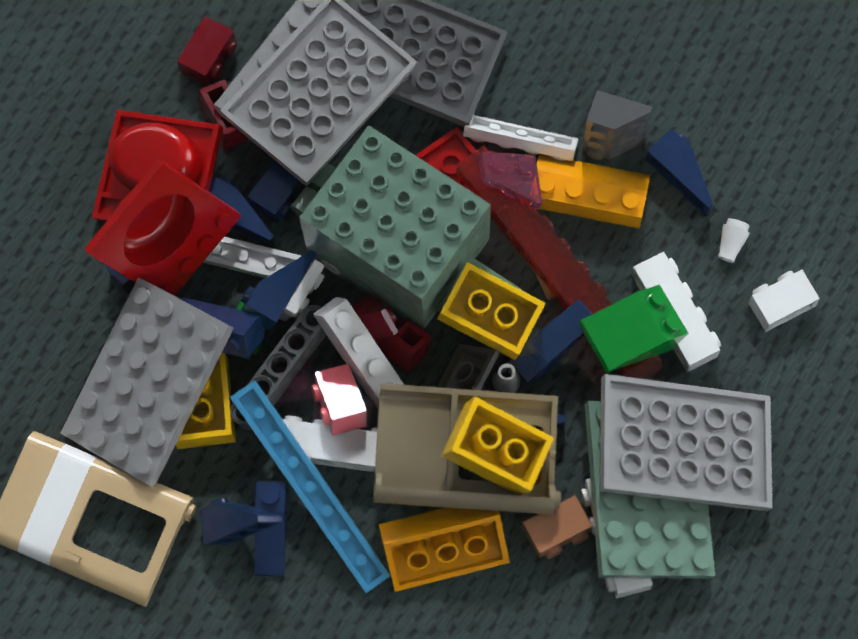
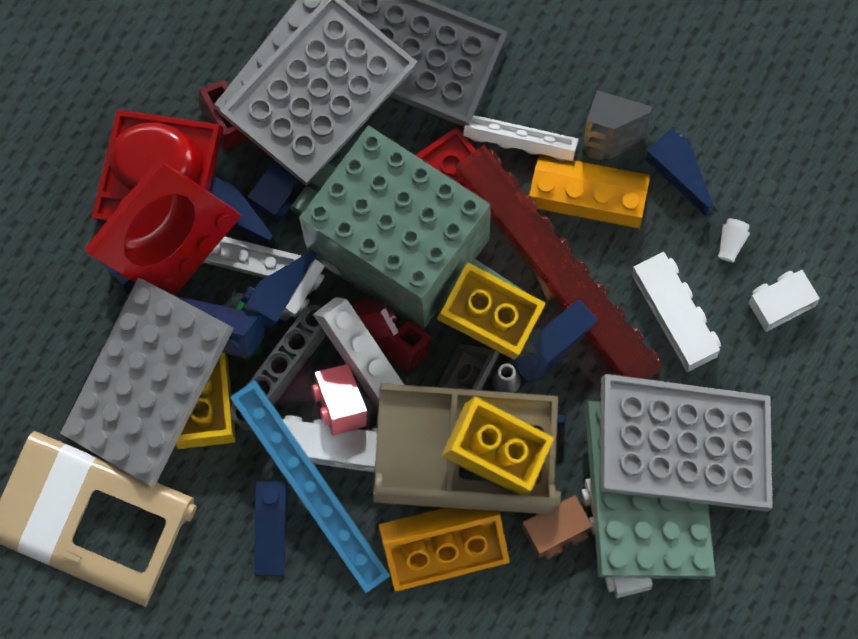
(207, 51): dark red brick -> none
(230, 522): dark blue slope -> none
(512, 175): clear pink wing -> none
(634, 329): green slope -> none

